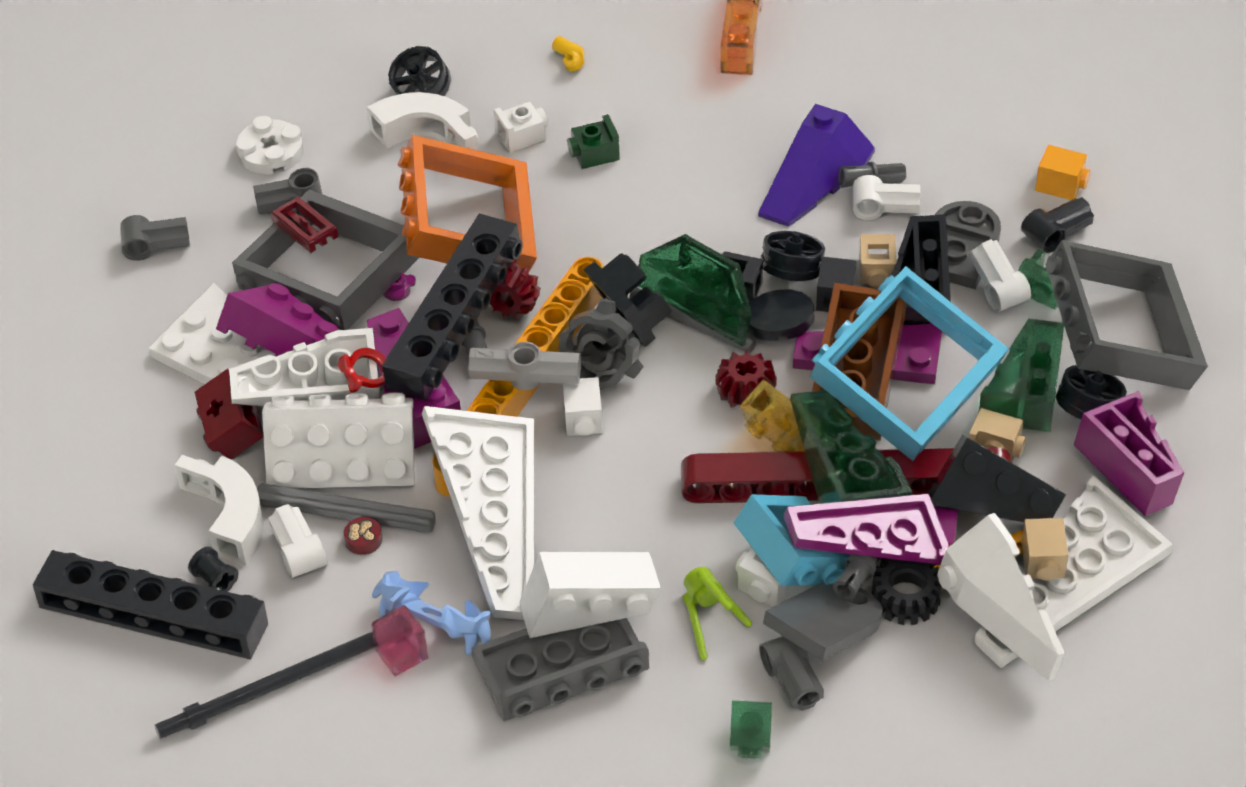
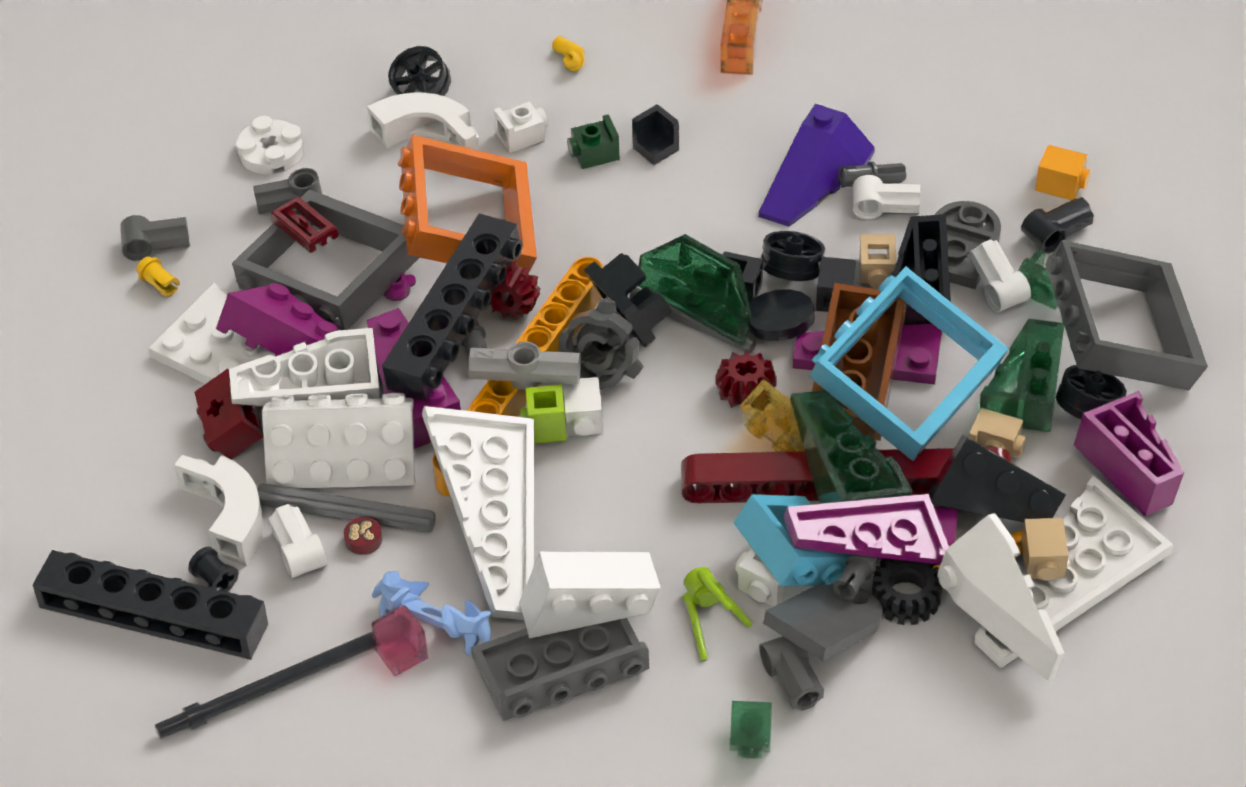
(151, 271): none -> yellow pin
(346, 363): red piece -> none
(547, 409): none -> lime brick
(655, 134): none -> black panel

